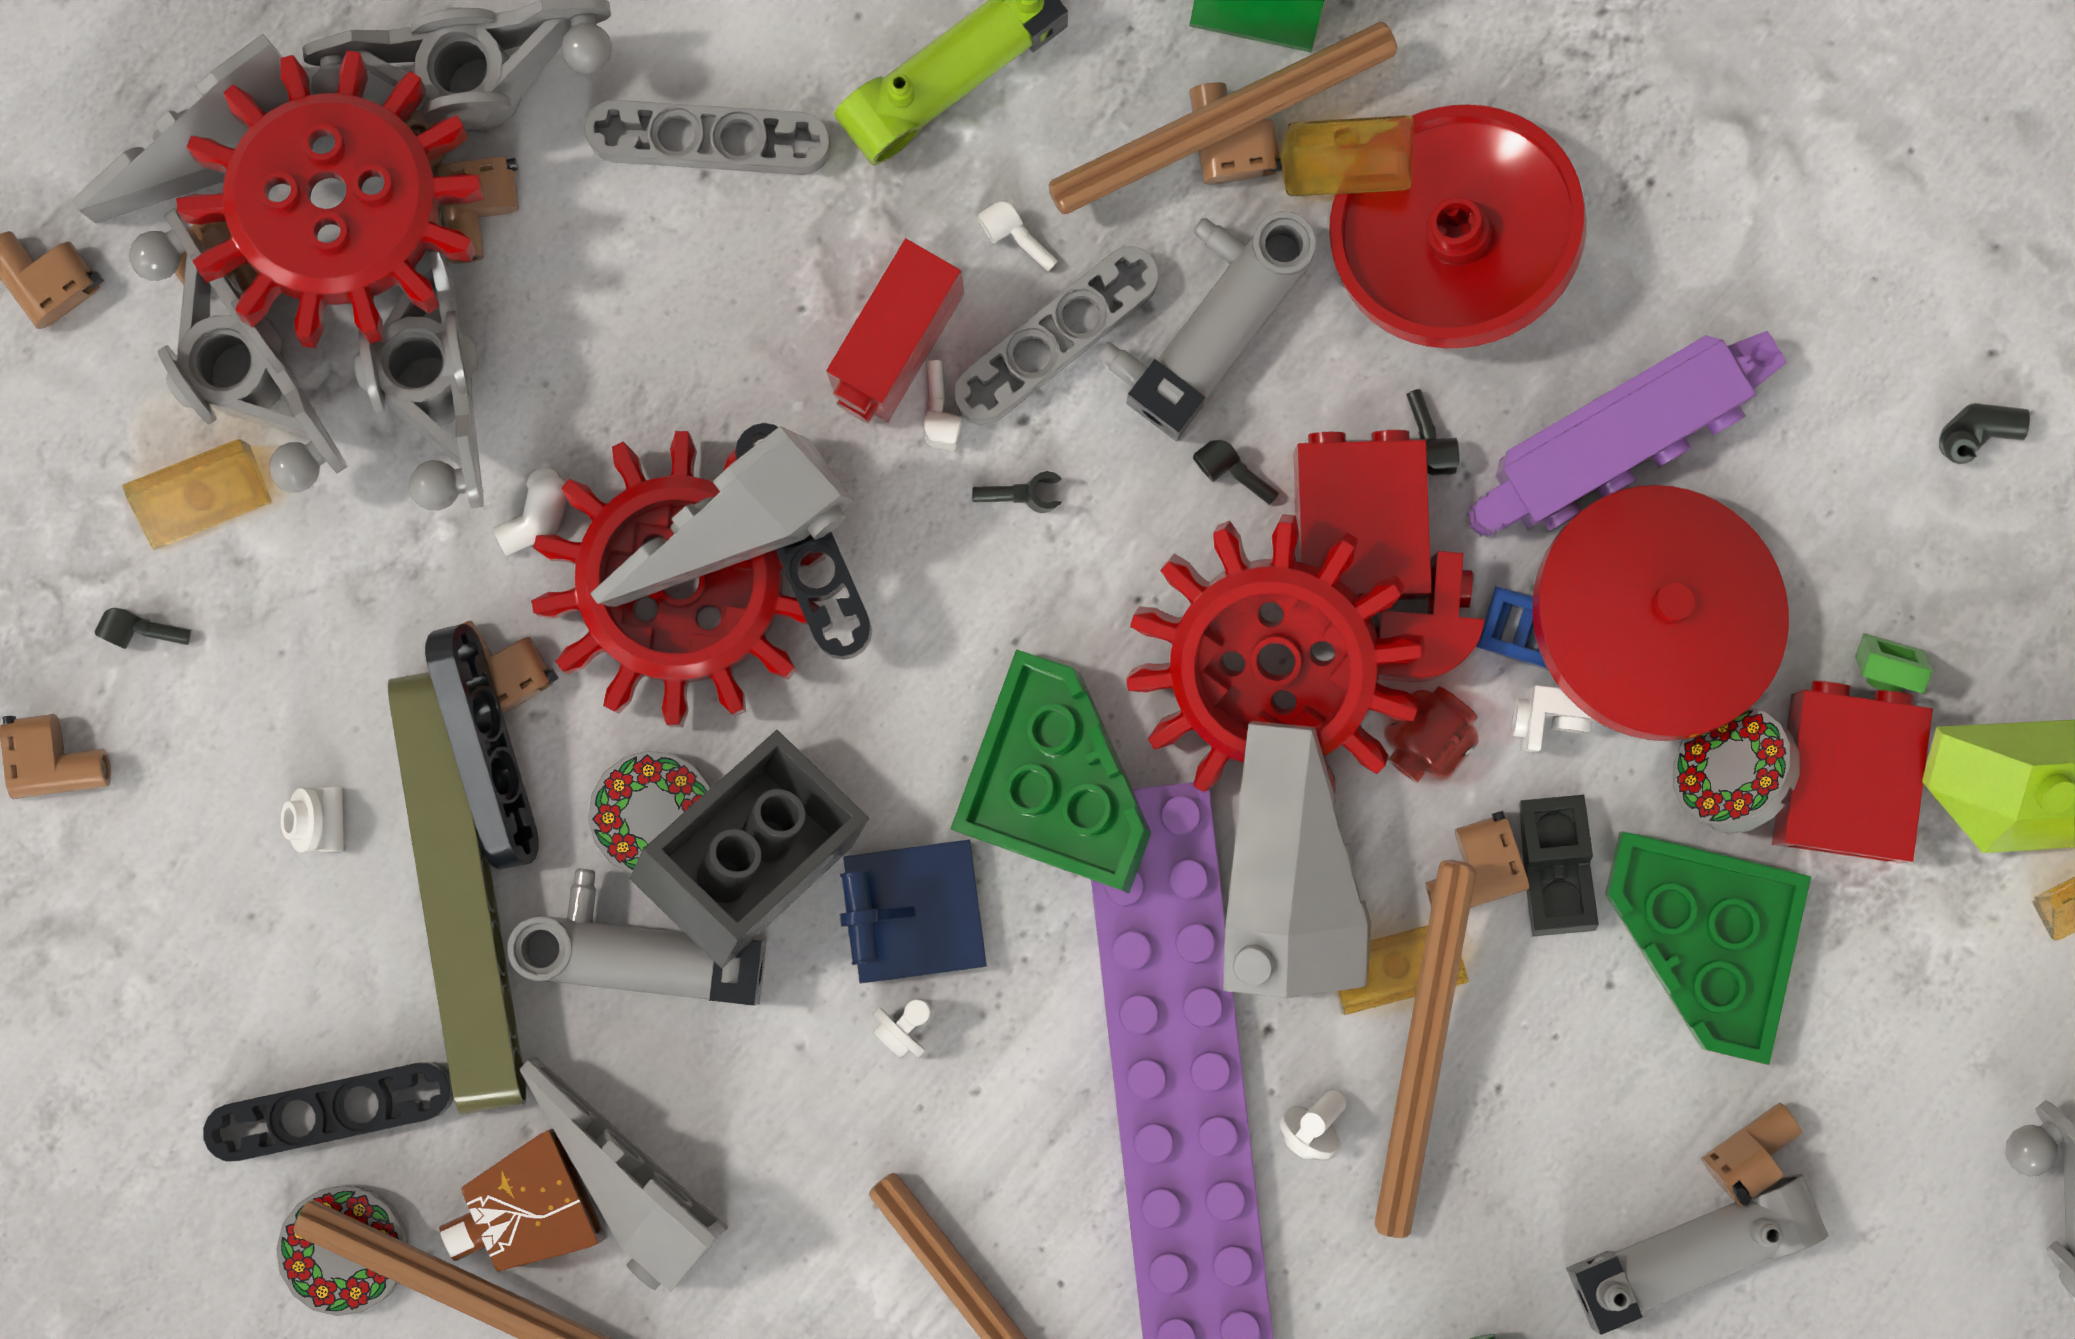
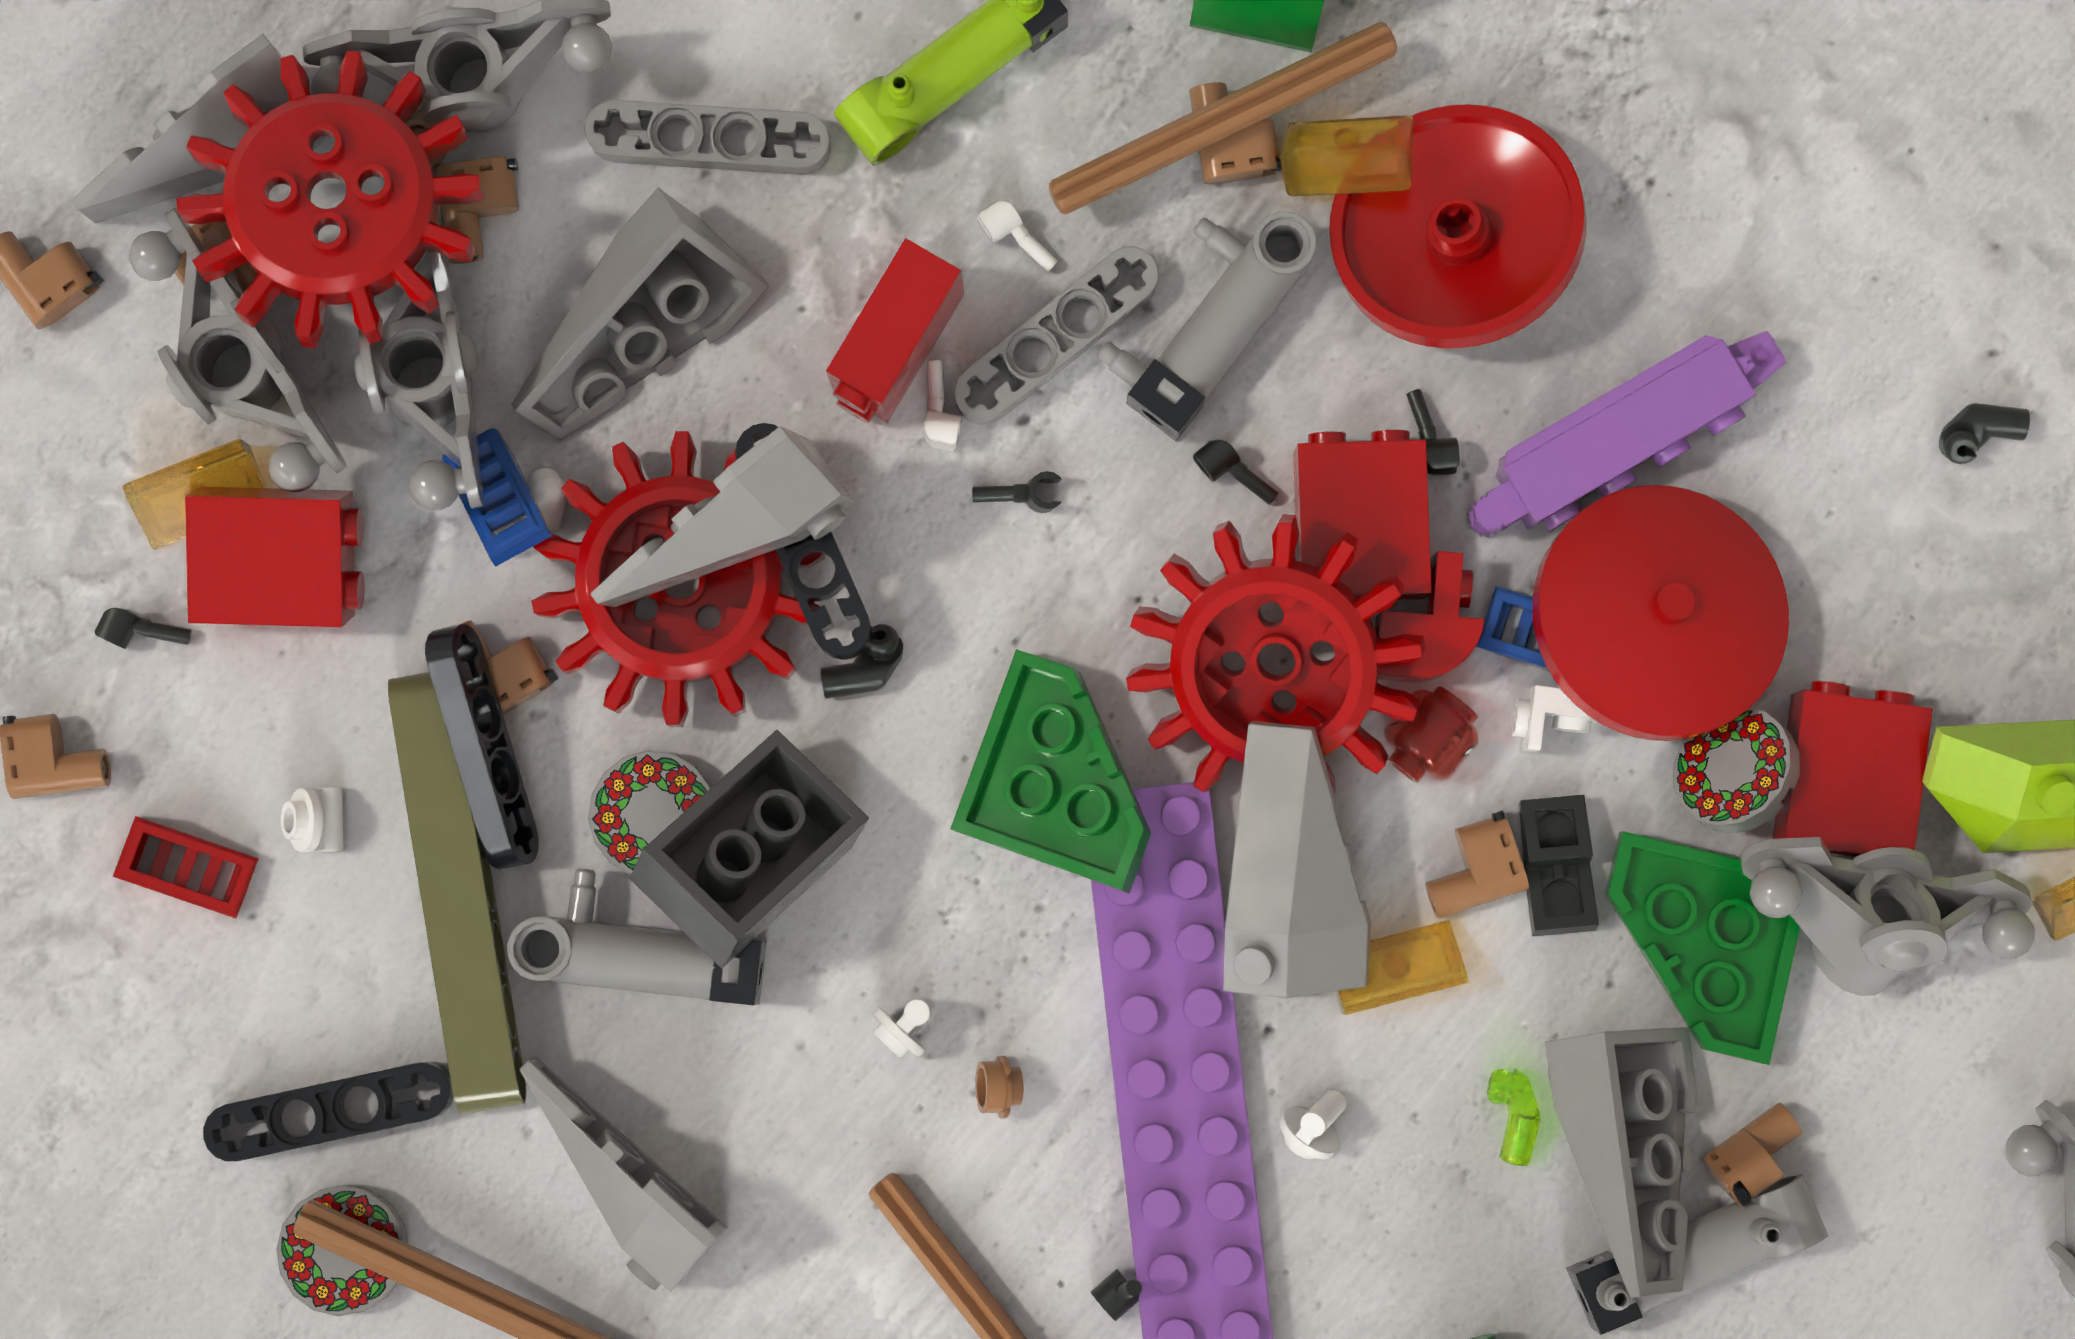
(135, 846): none -> red slope
(272, 556): none -> red brick
(500, 464): none -> blue slope
(525, 1208): dark orange torso -> none
(646, 303): none -> light grey wedge
(870, 668): none -> pearl dark grey arm
(913, 911): dark blue plate -> none
(998, 1086): none -> medium nougat plate
(1117, 1294): none -> pearl dark grey hand
(1425, 1048): medium nougat axle -> none
(1523, 1114): none -> clear neon green arm
(1625, 1123): none -> light grey wedge
(1882, 908): none -> light grey piece
(1893, 665): bright green plate -> none

